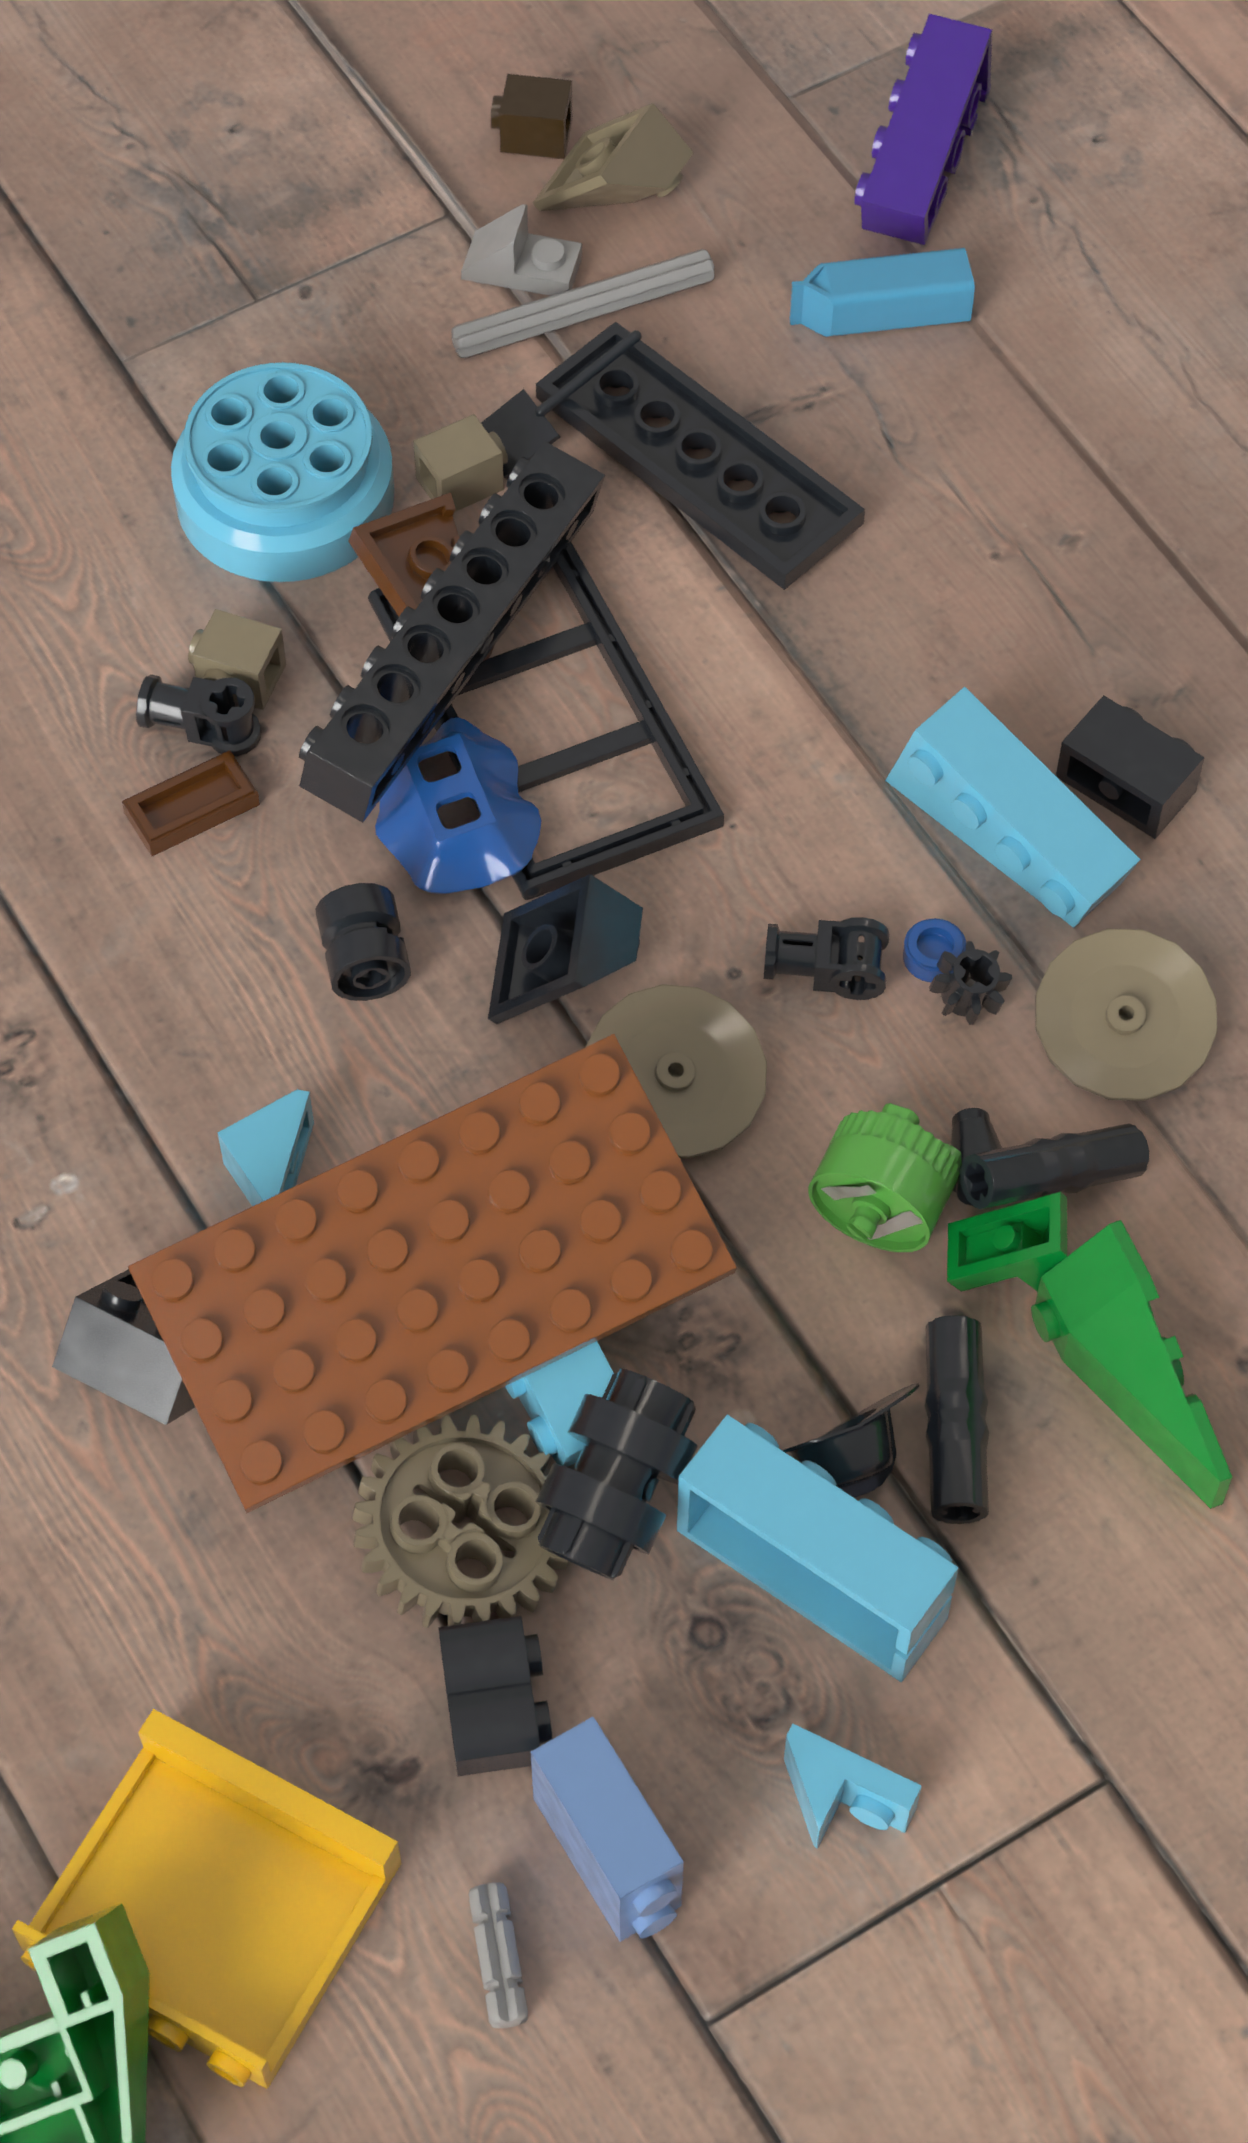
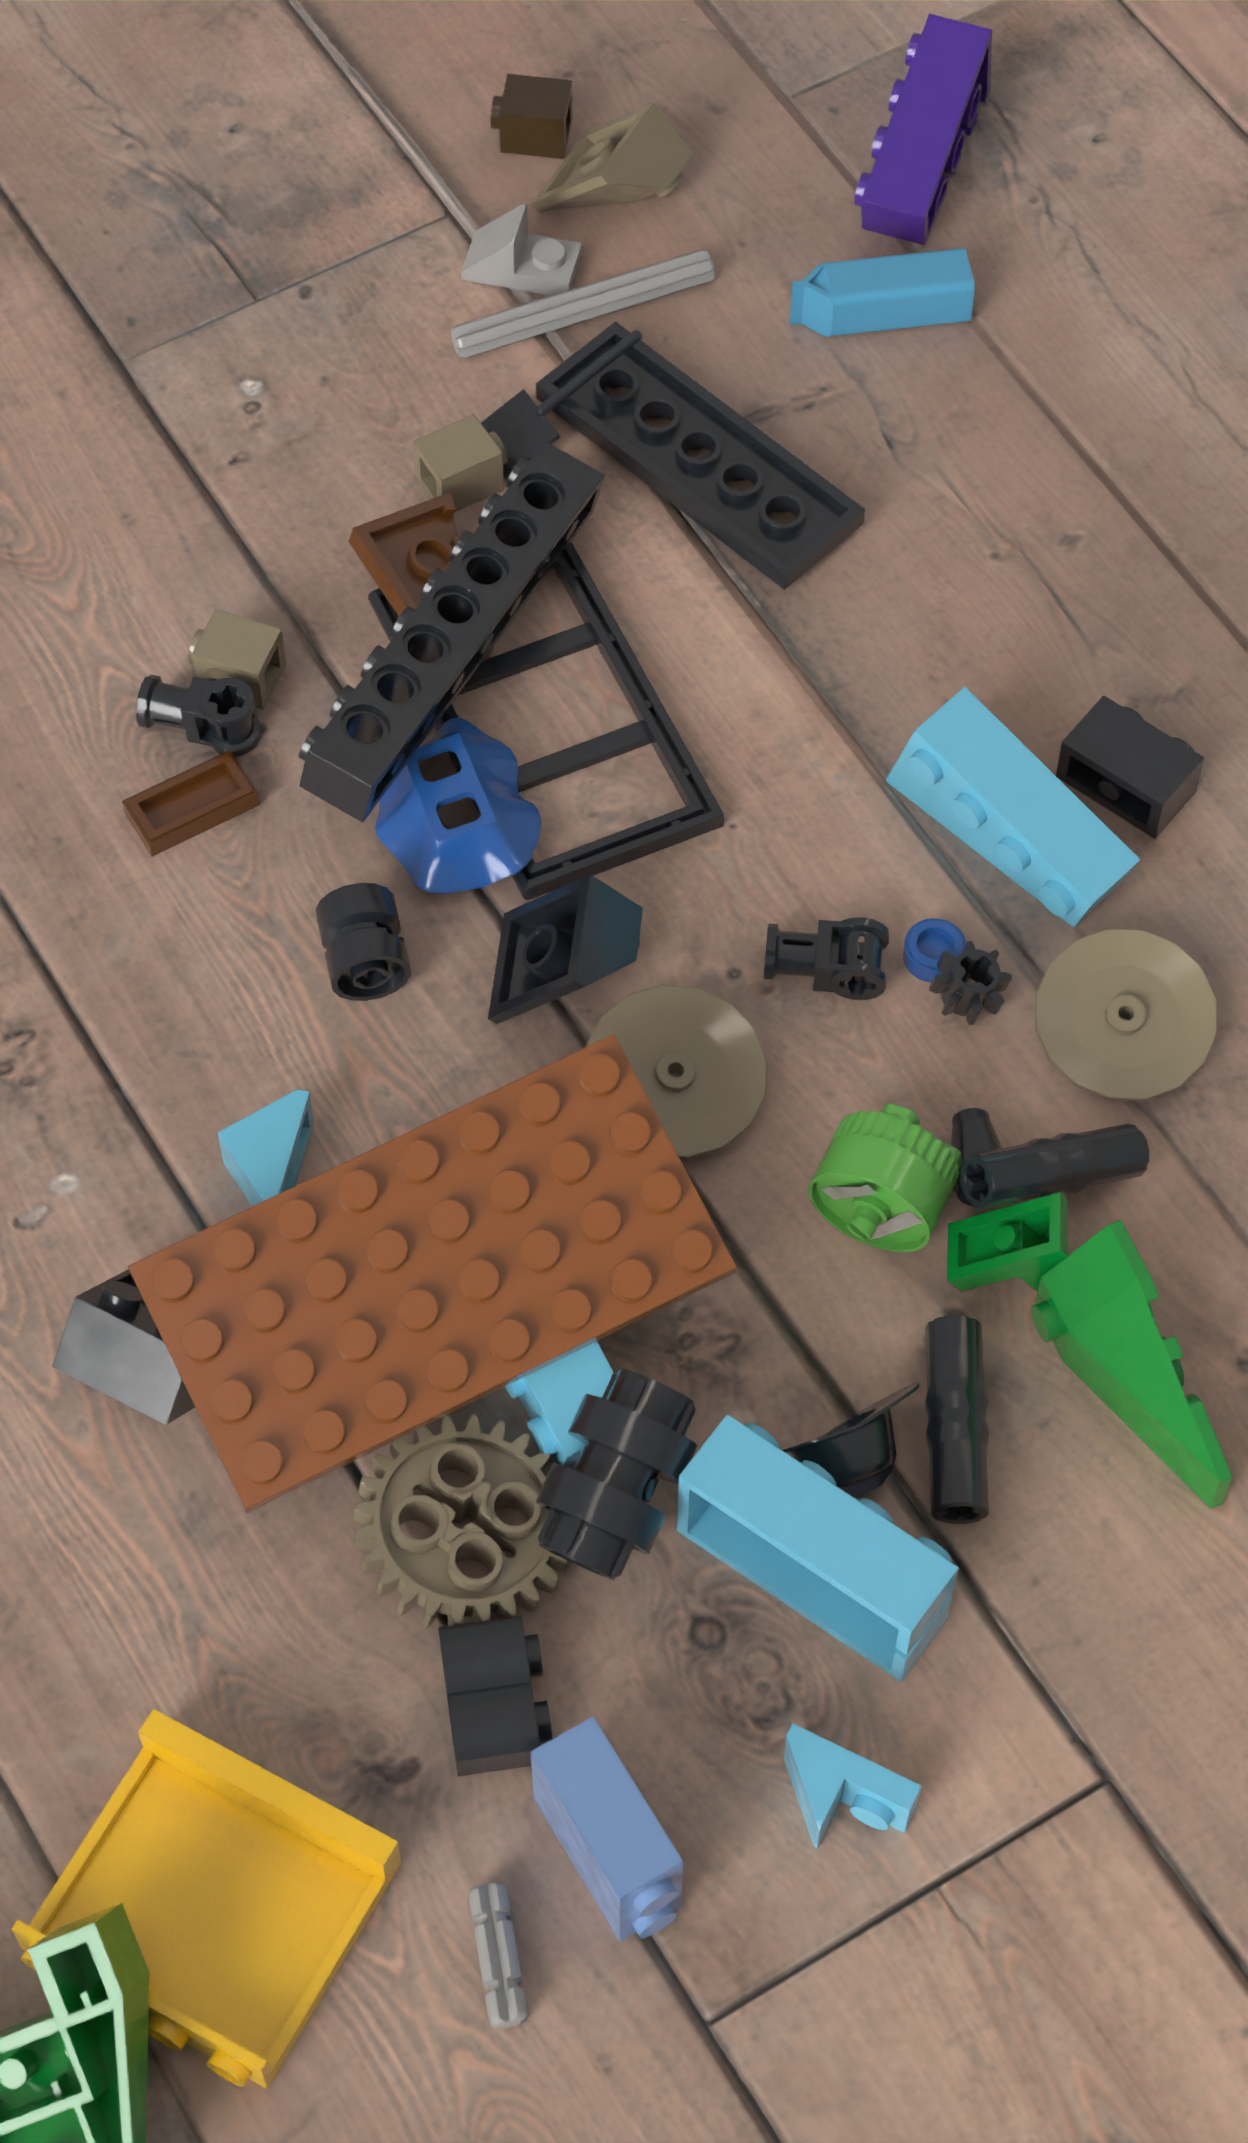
(280, 472): medium azure wheel -> none

